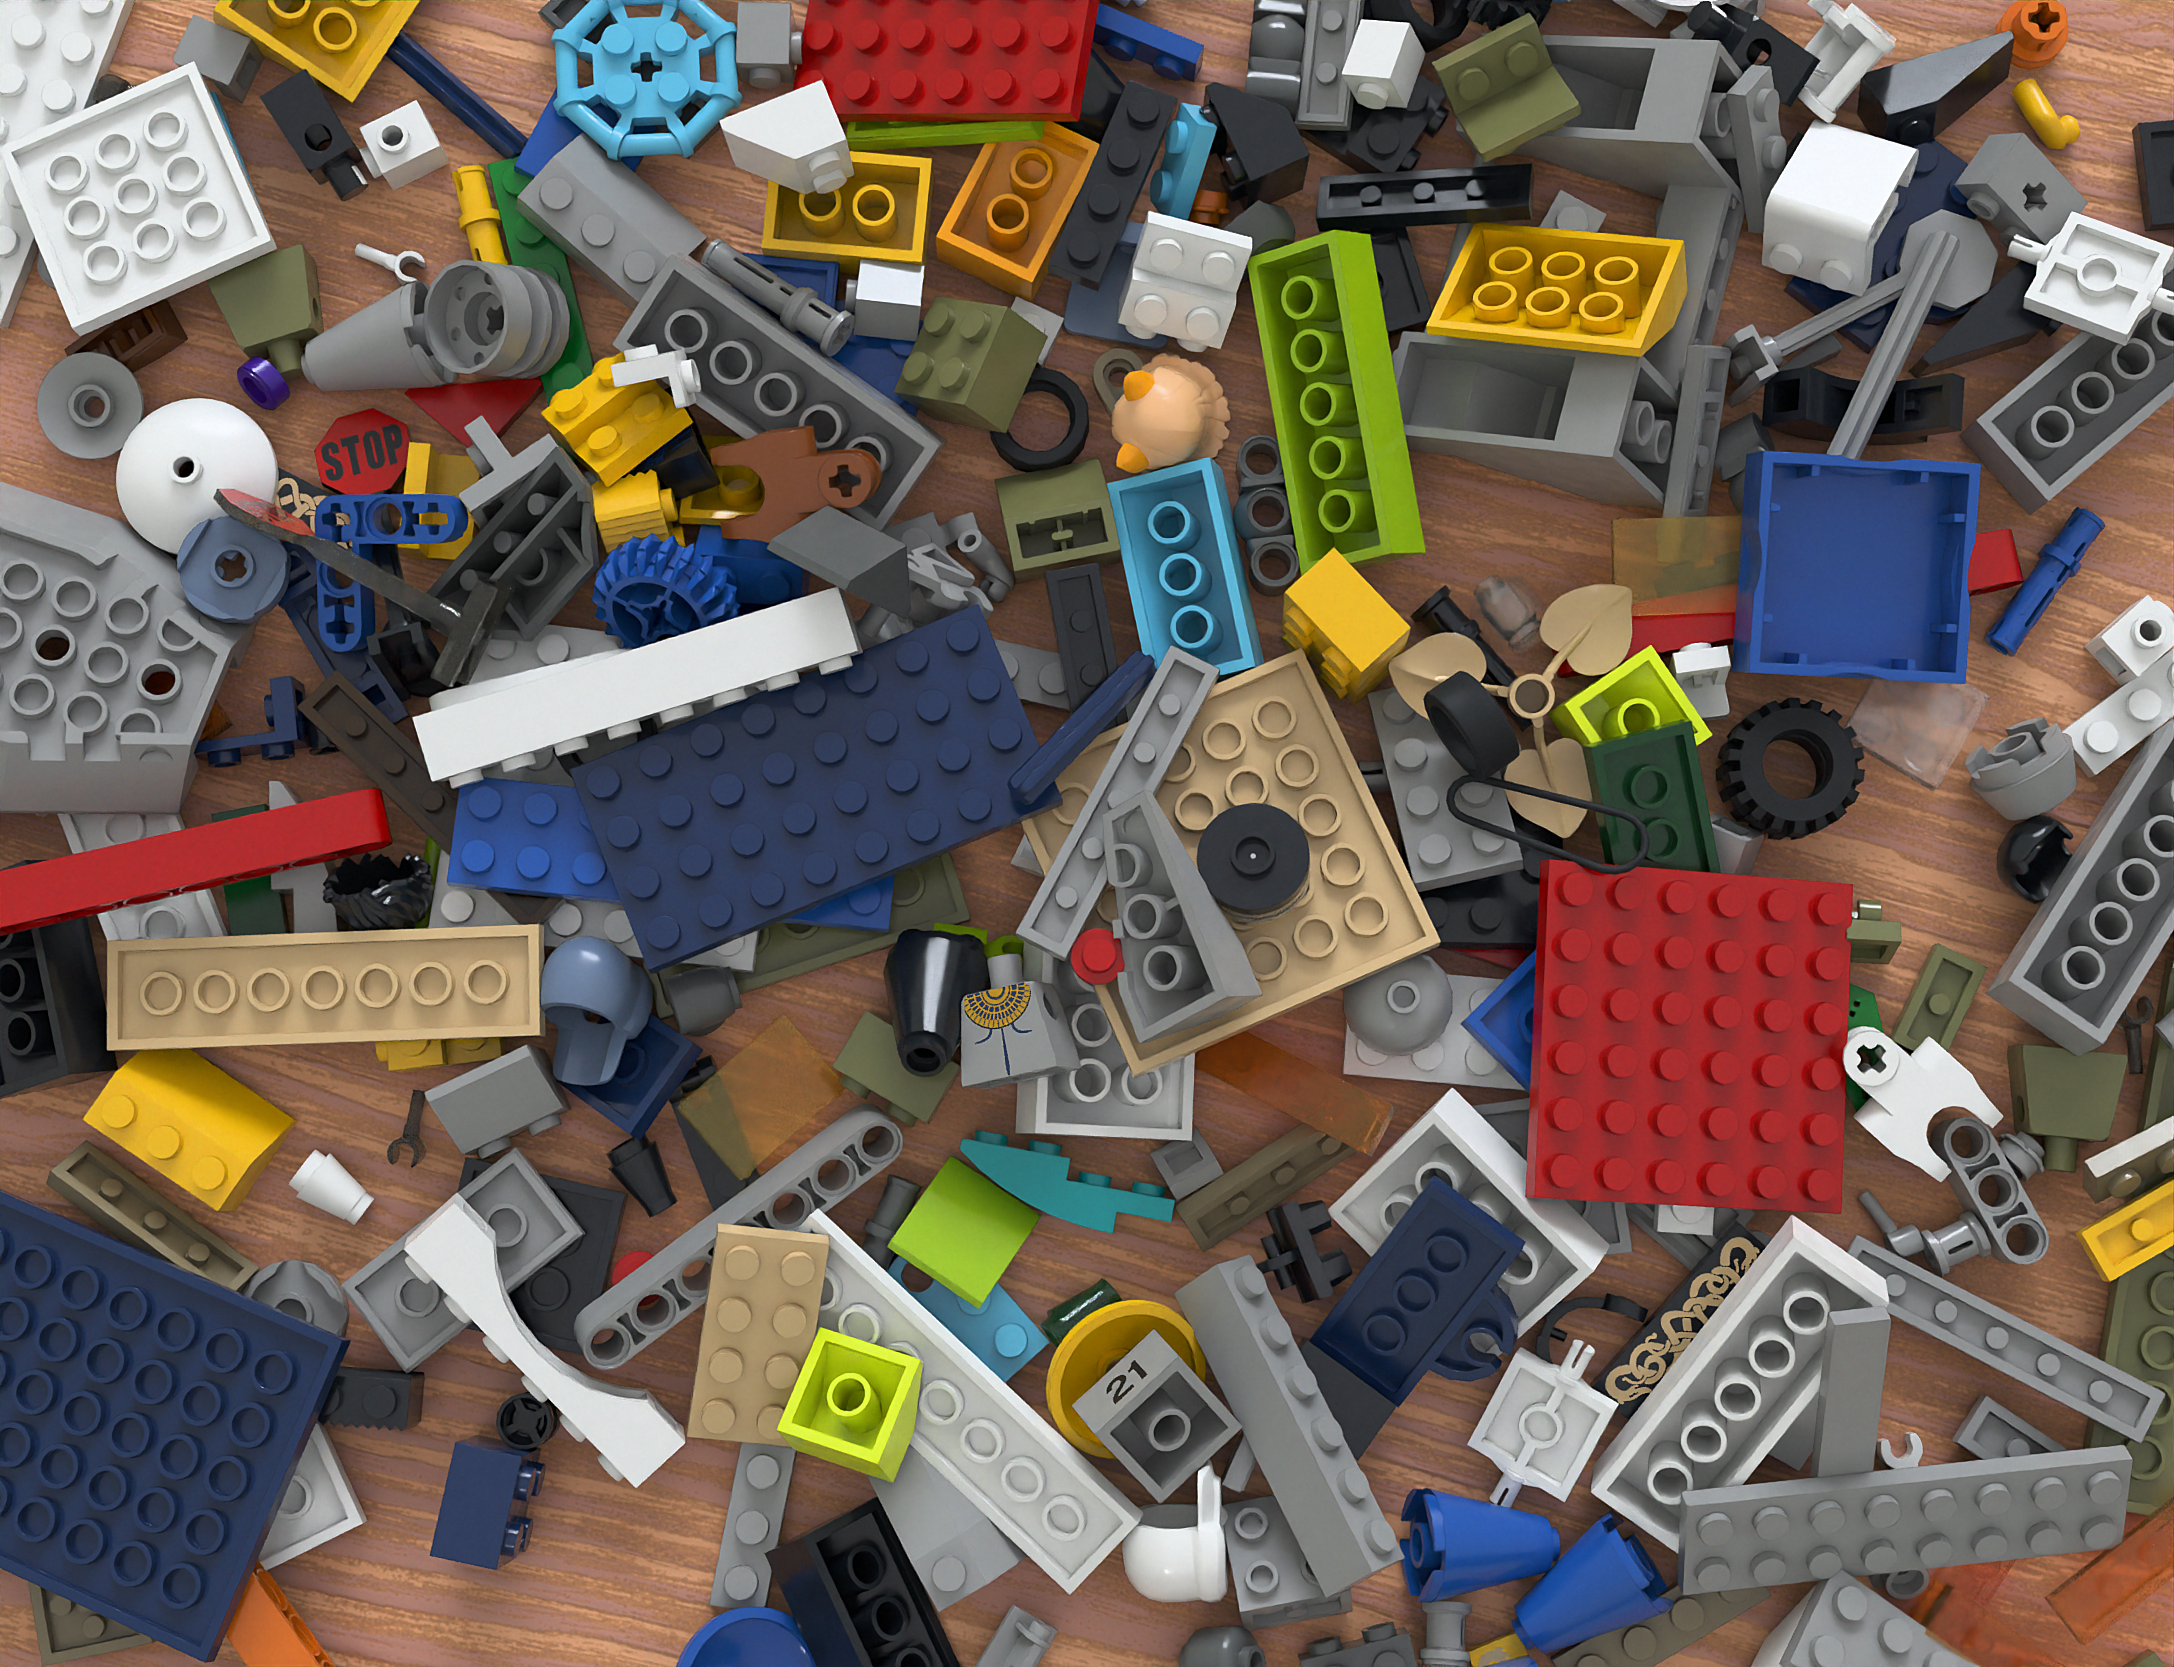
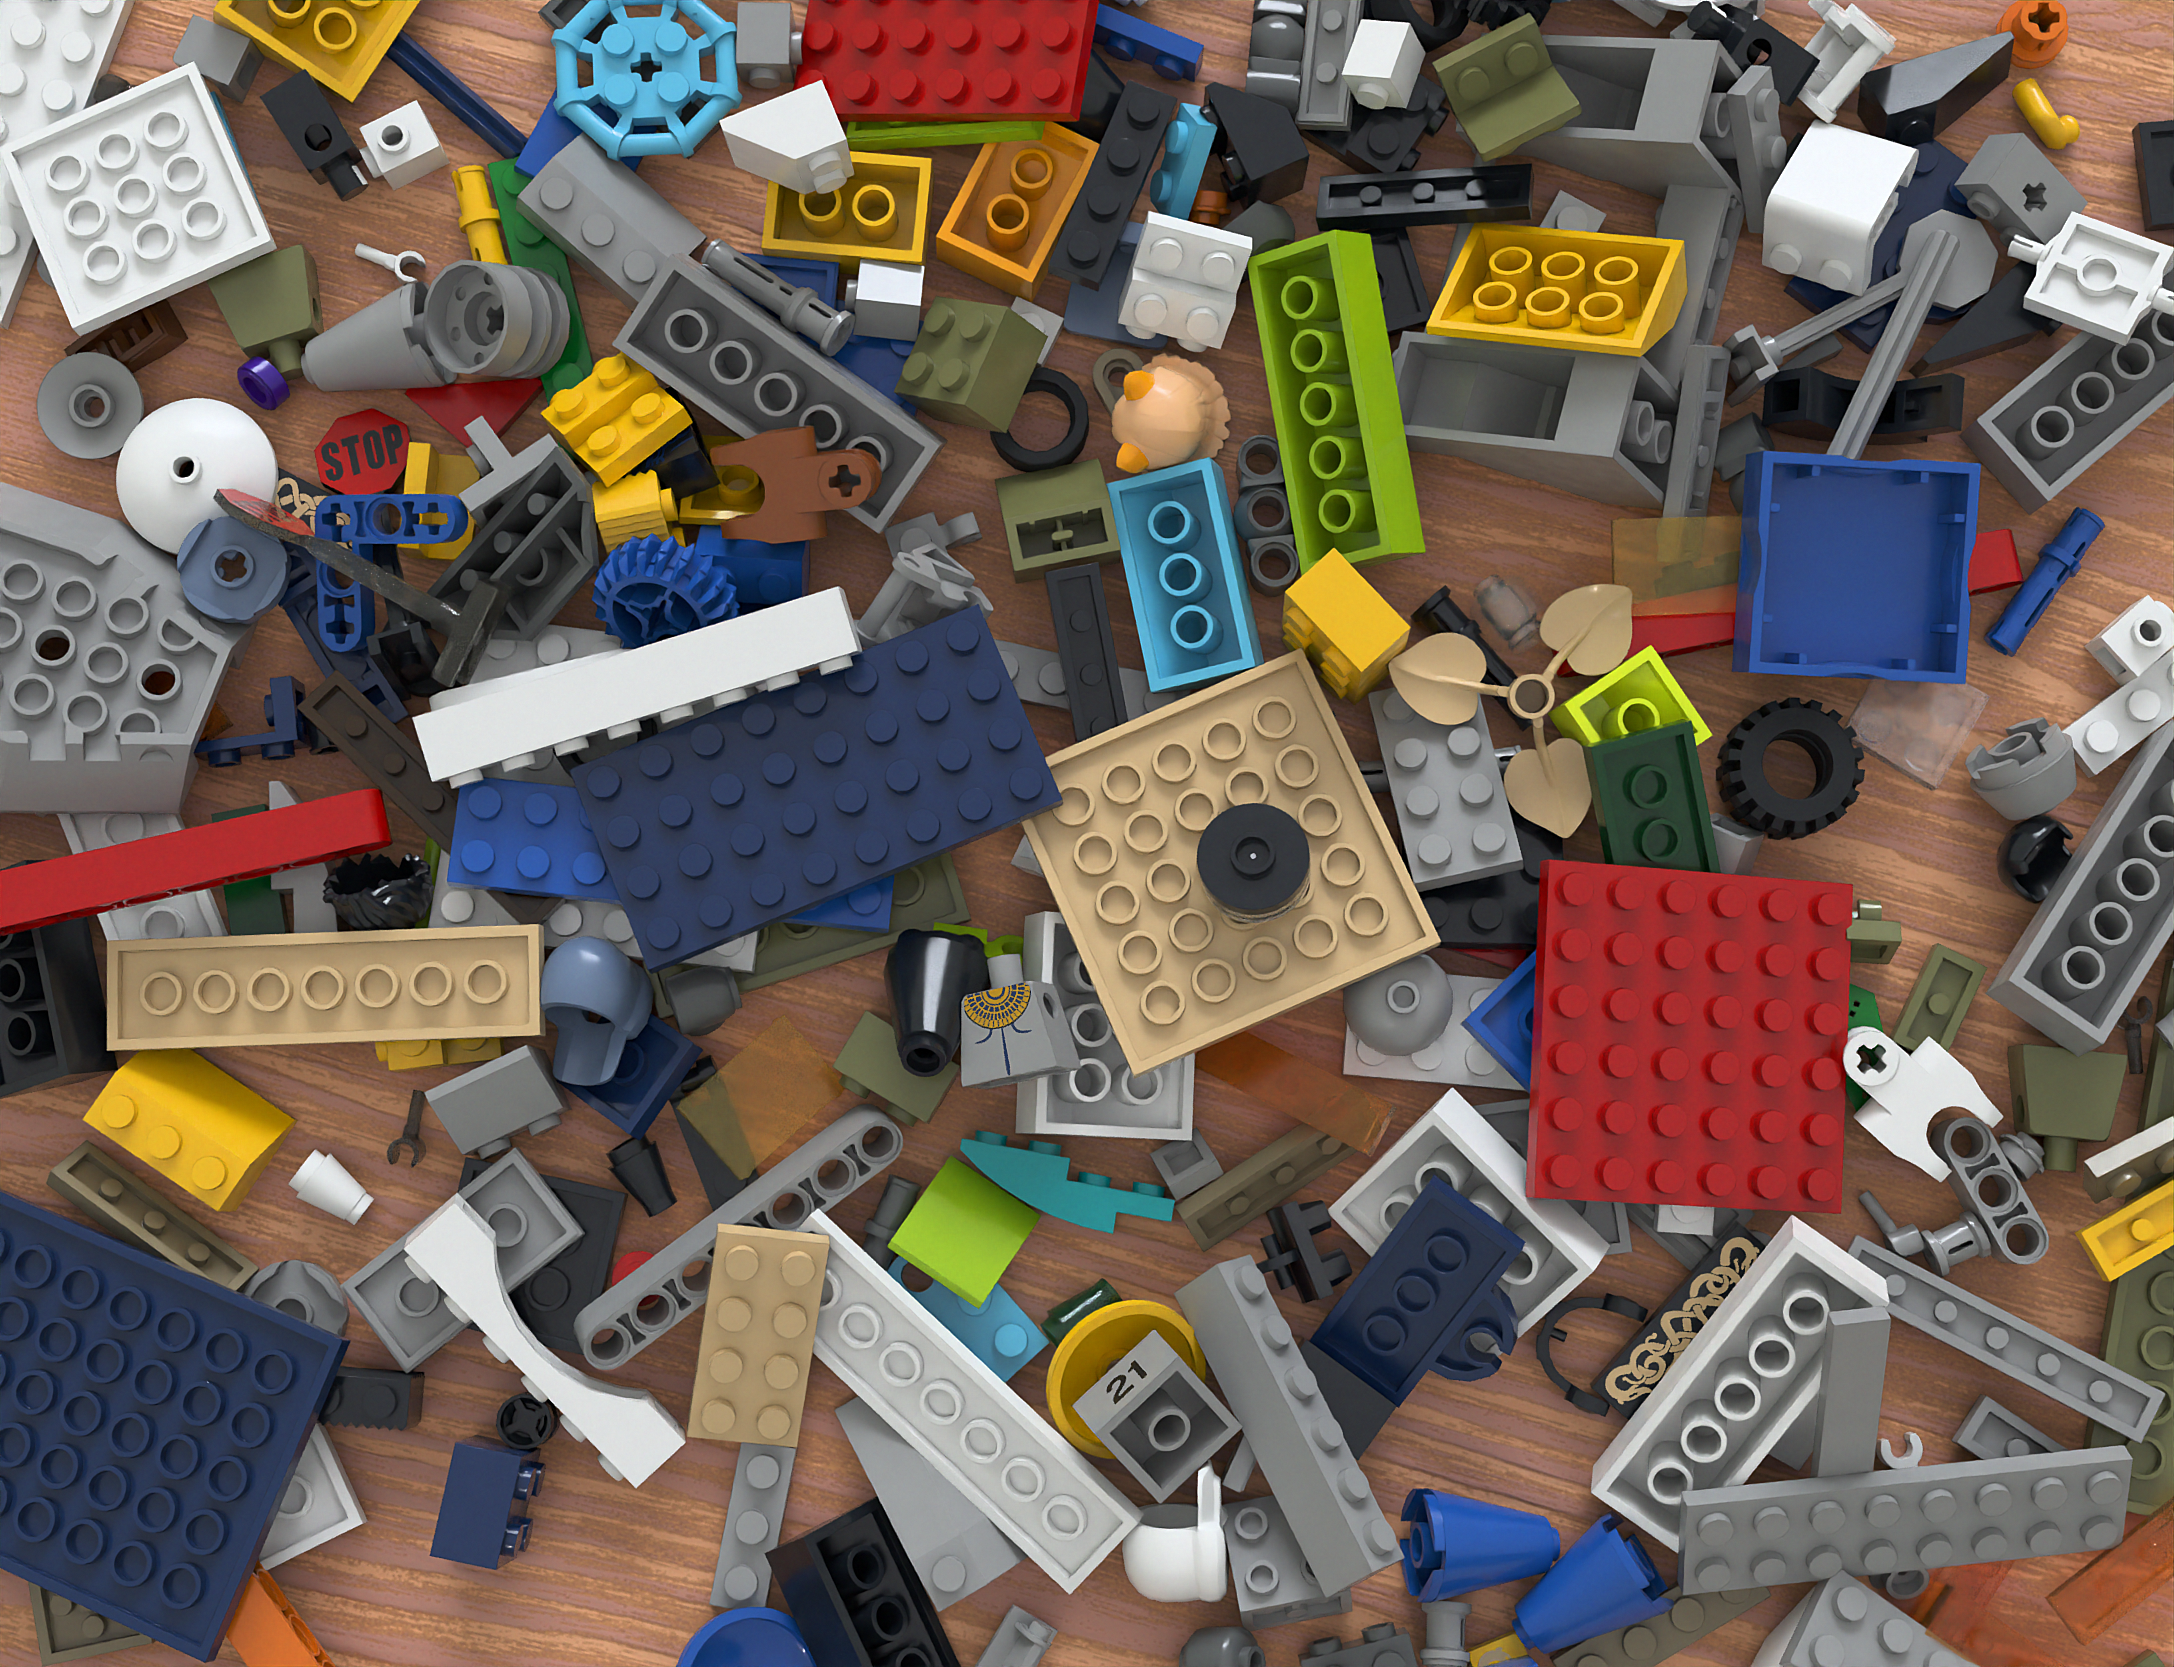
(646, 364): white bracket -> none
(849, 557): dark grey slope -> none
(854, 1405): neon yellow slope -> none
(989, 561): light grey arm -> none
(1081, 728): dark blue axle -> none
(1097, 957): red plate -> none
(1136, 765): light grey plate -> none
(1172, 934): light grey wedge -> none
(1471, 725): black tyre -> none
(1542, 1424): white plate -> none
(1614, 870): black piece -> none
(1702, 677): white bracket -> none

